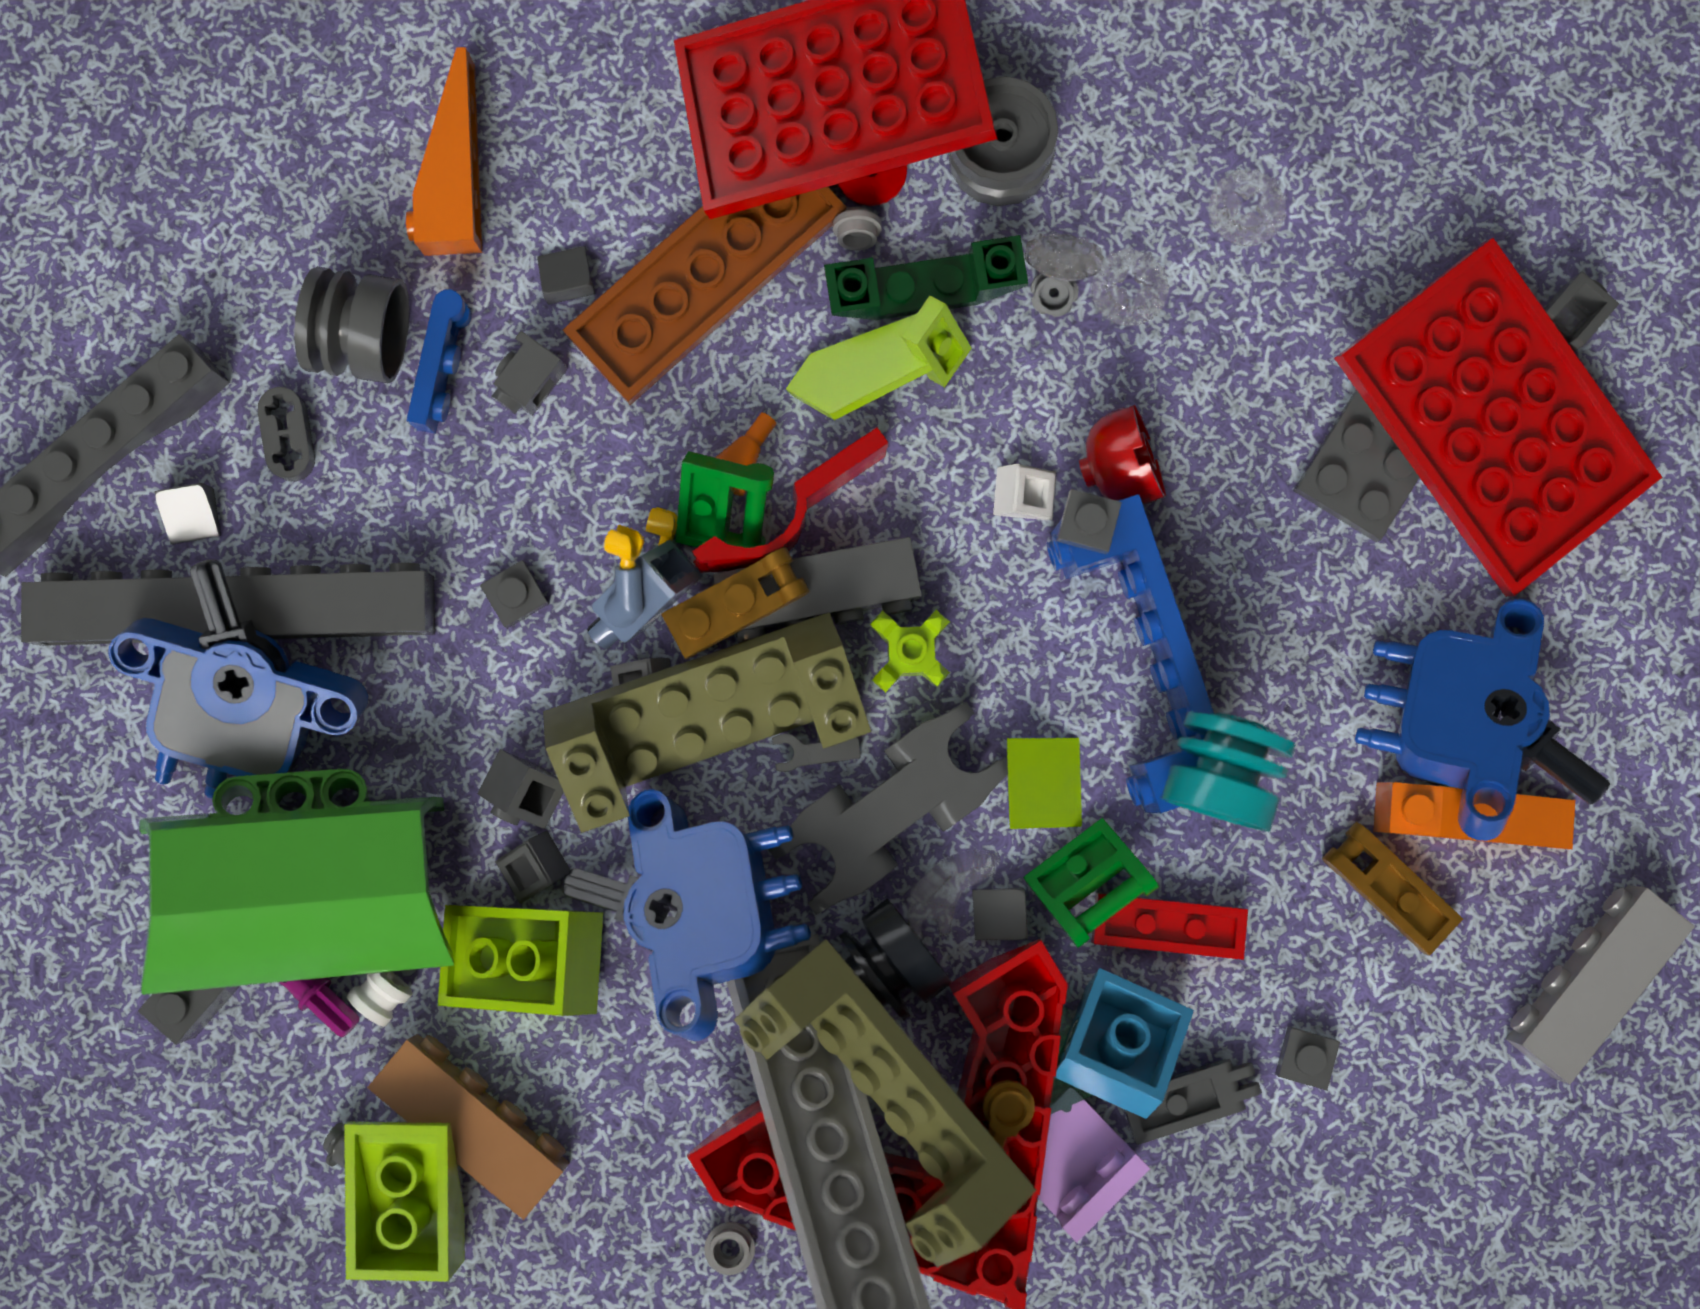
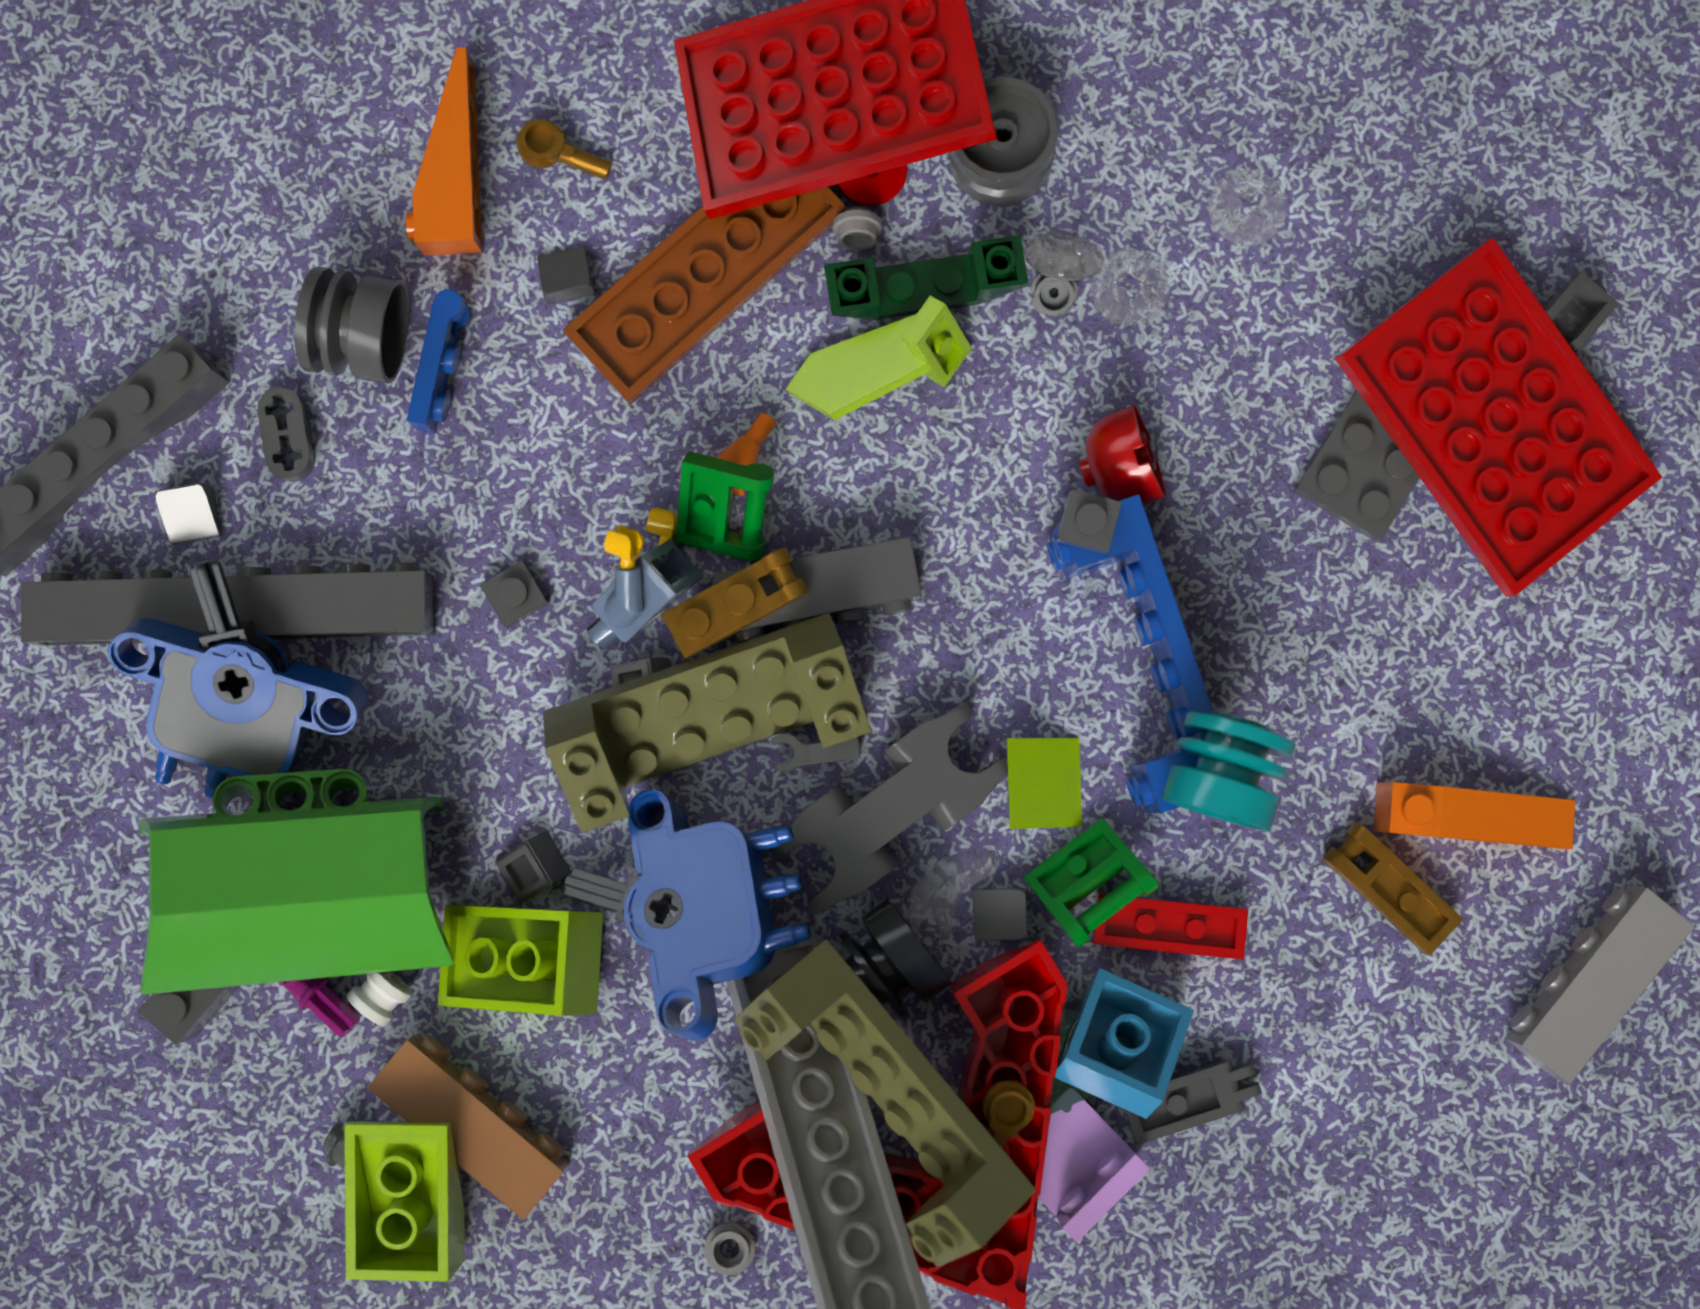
(520, 790): dark grey brick -> none
(527, 376): dark grey brick -> none
(543, 145): none -> pearl gold plate
(807, 491): red piece -> none
(910, 650): lime rock -> none
(1024, 492): white slope -> none
(1307, 1058): dark grey plate -> none
(1453, 714): blue piece -> none

